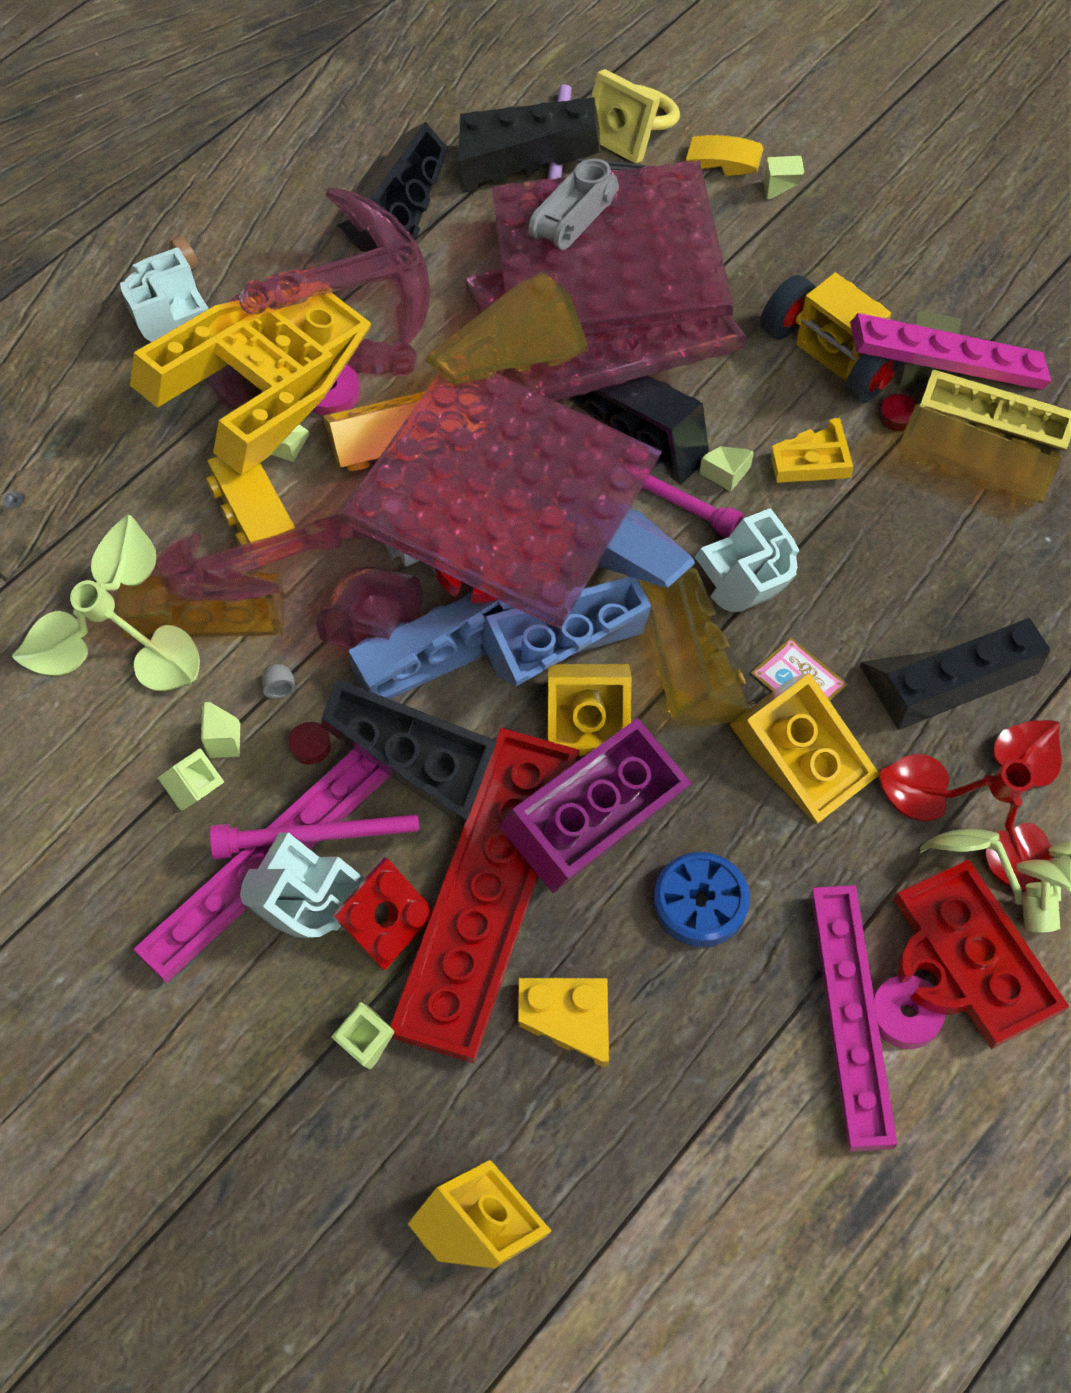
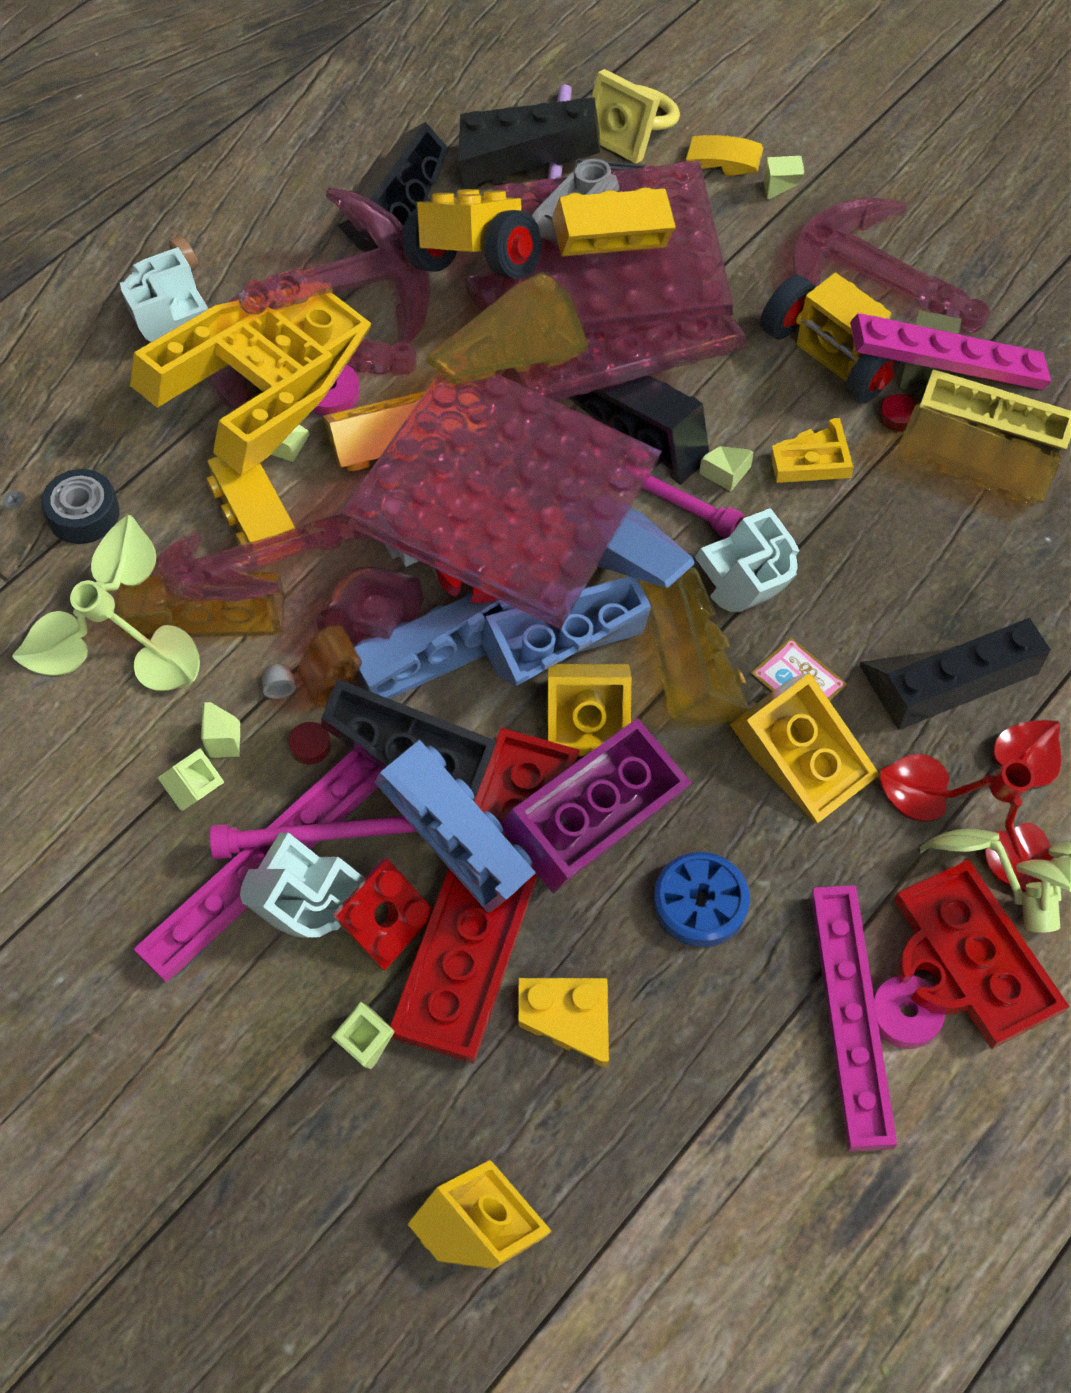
(80, 506): none -> black wheel
(326, 660): none -> clear orange beam
(455, 826): none -> medium blue wedge
(473, 224): none -> brick
(613, 221): none -> yellow brick
(830, 237): none -> clear pink piece

